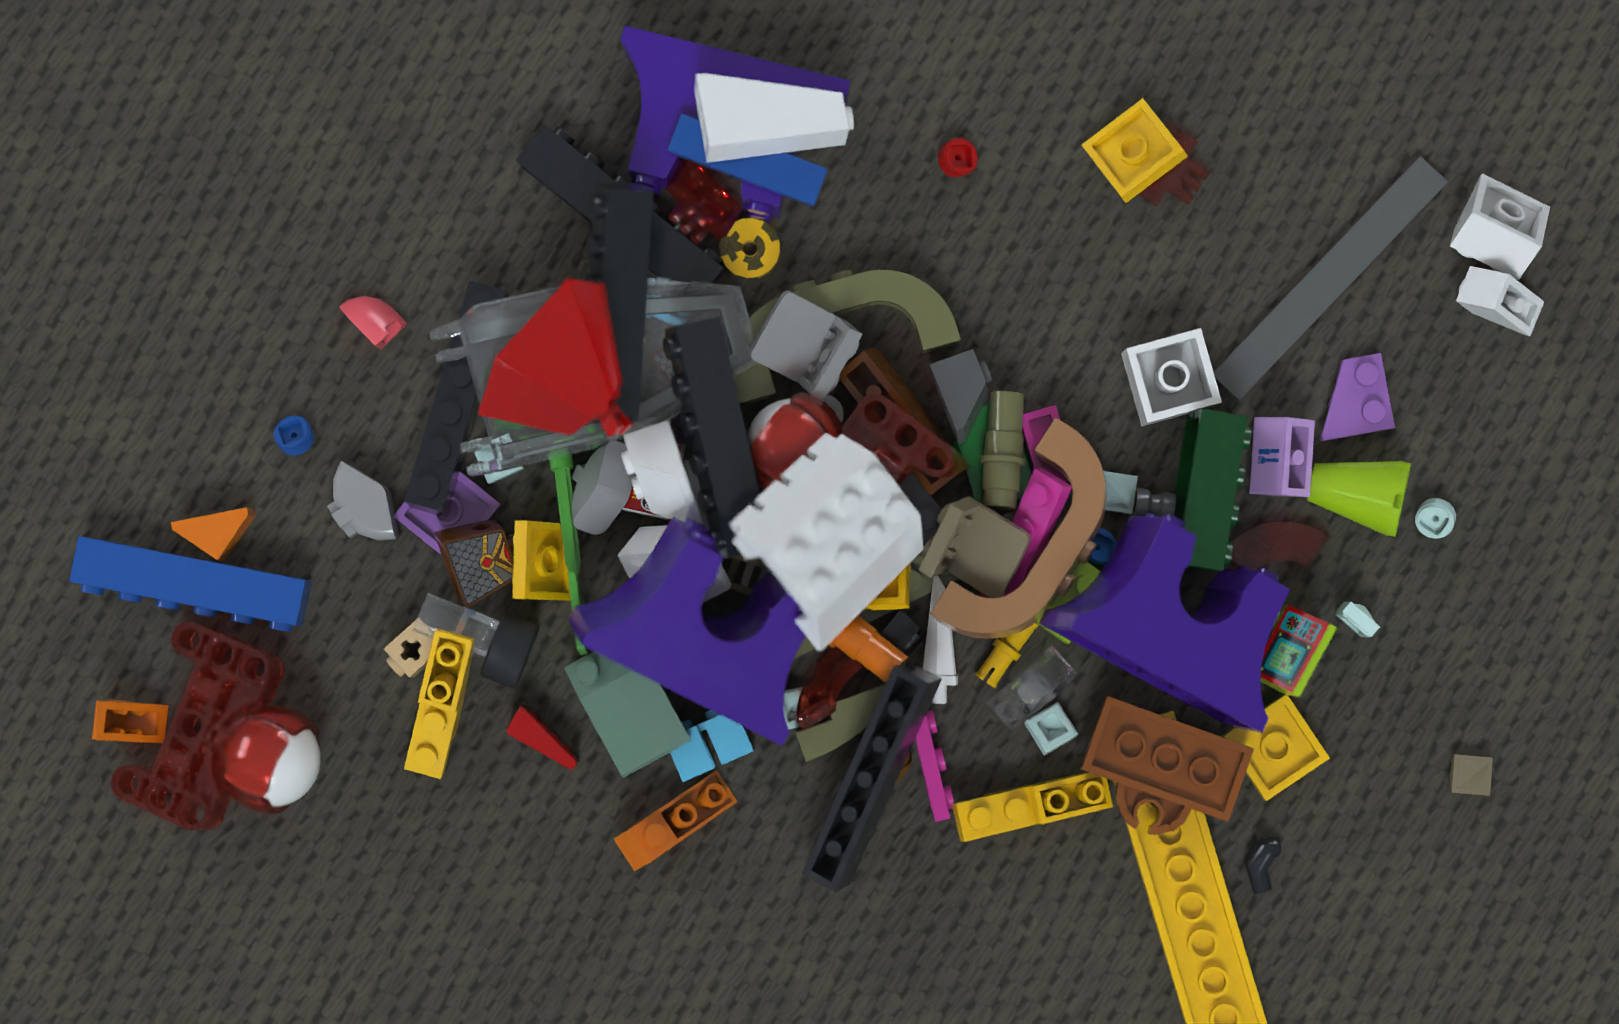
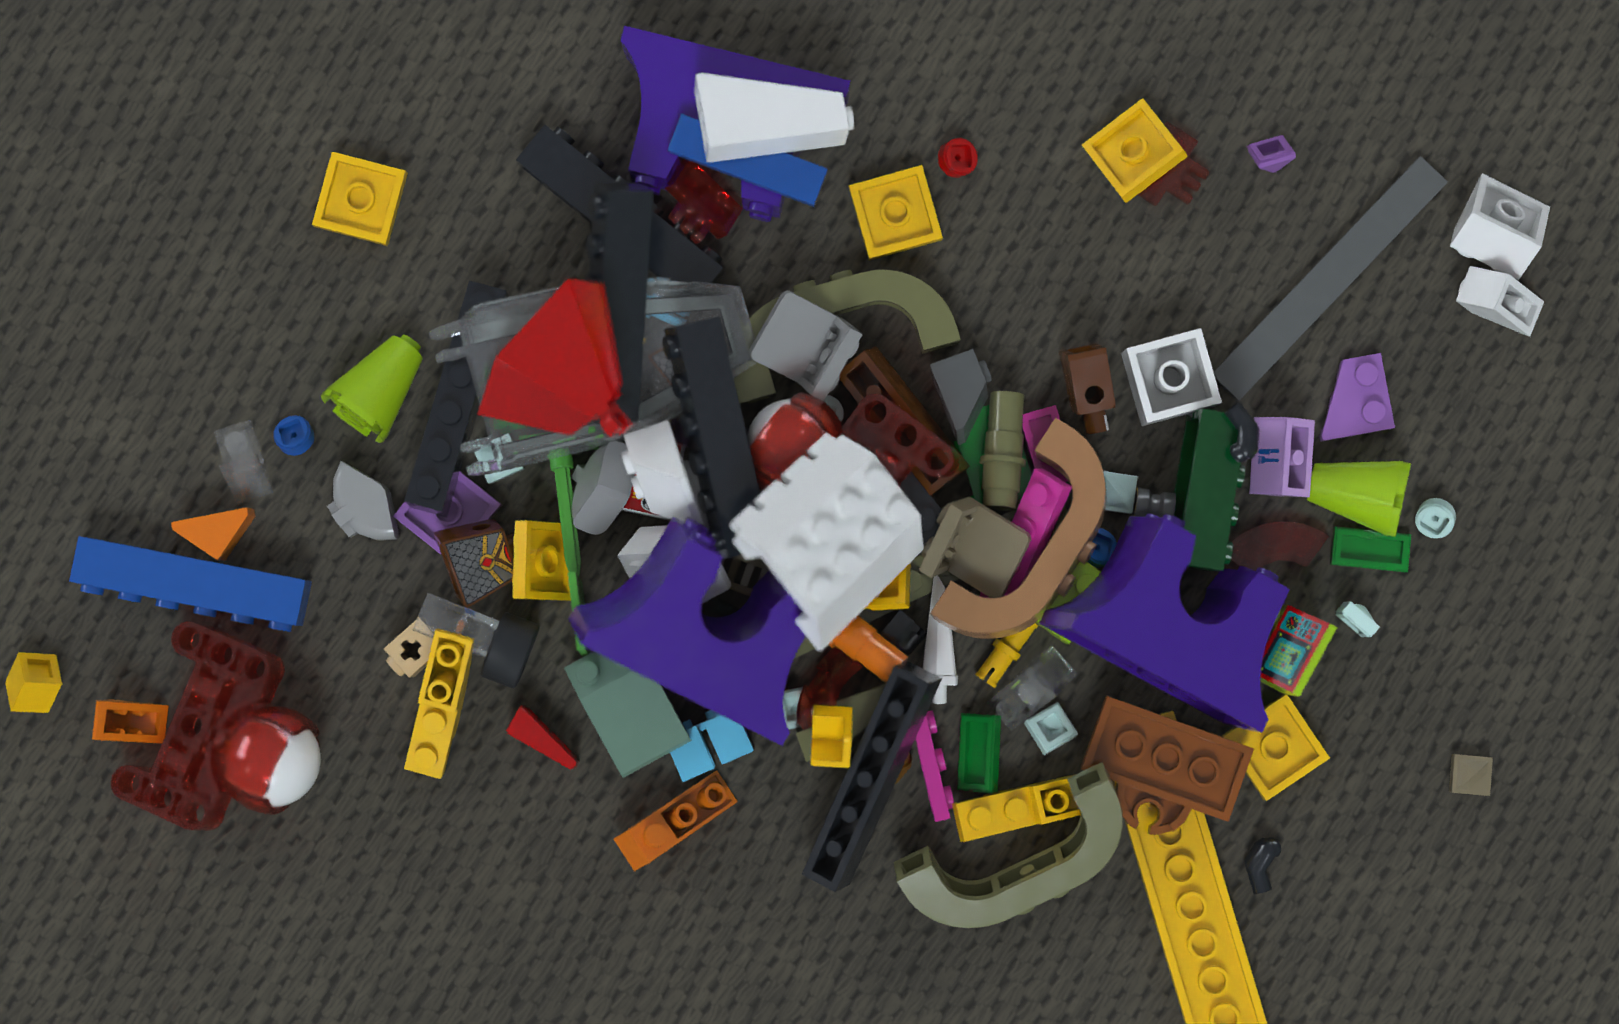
(33, 682): none -> yellow panel
(243, 462): none -> clear slope
(359, 198): none -> yellow plate
(374, 319): coral brick -> none
(376, 387): none -> lime cone
(753, 265): yellow piece -> none
(831, 736): none -> yellow panel
(895, 212): none -> yellow plate
(979, 752): none -> green tile
(1030, 881): none -> olive arch
(1085, 368): none -> reddish brown torso
(1248, 433): none -> black arm
(1271, 153): none -> medium lavender slope
(1370, 549): none -> green tile

